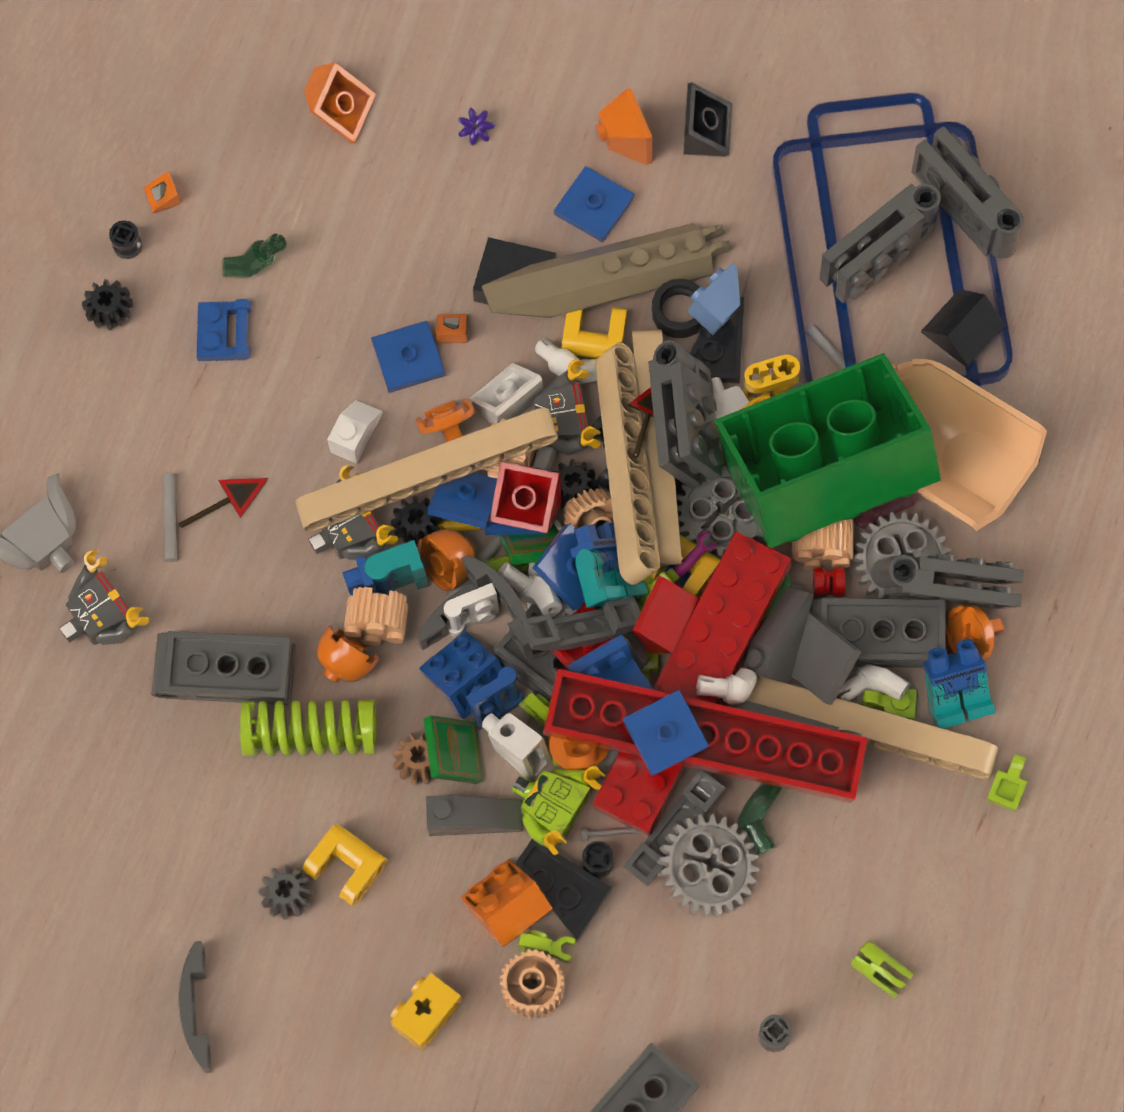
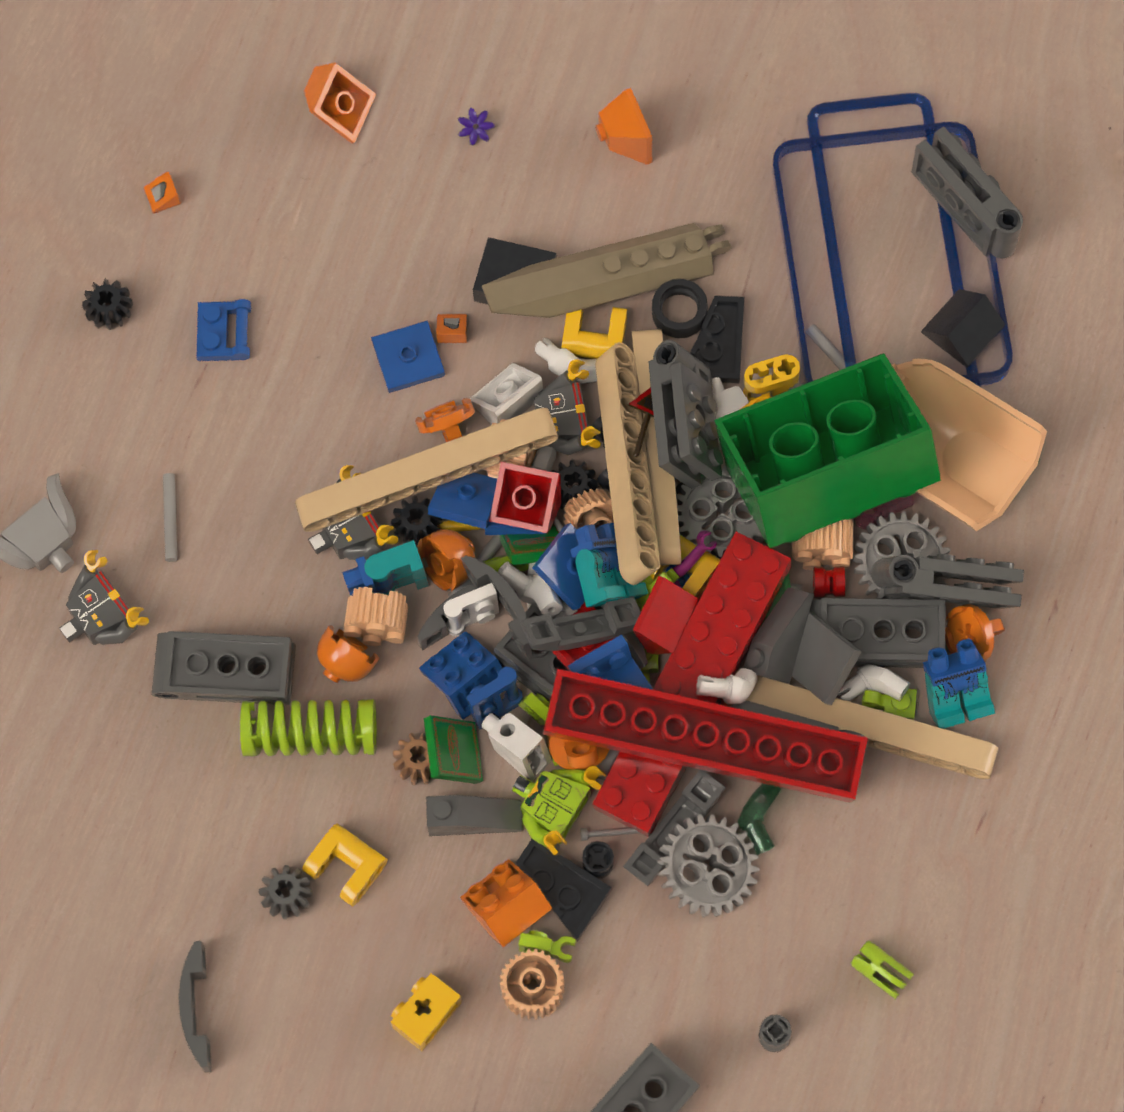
(127, 246): black wheel -> none
(238, 491): piece -> none
(254, 259): clear green arm -> none
(353, 431): white slope -> none
(594, 204): blue plate -> none
(665, 733): blue plate -> none
(706, 123): black slope -> none
(718, 301): medium blue slope -> none
(880, 241): dark grey hinge -> none
(1008, 787): lime plate -> none

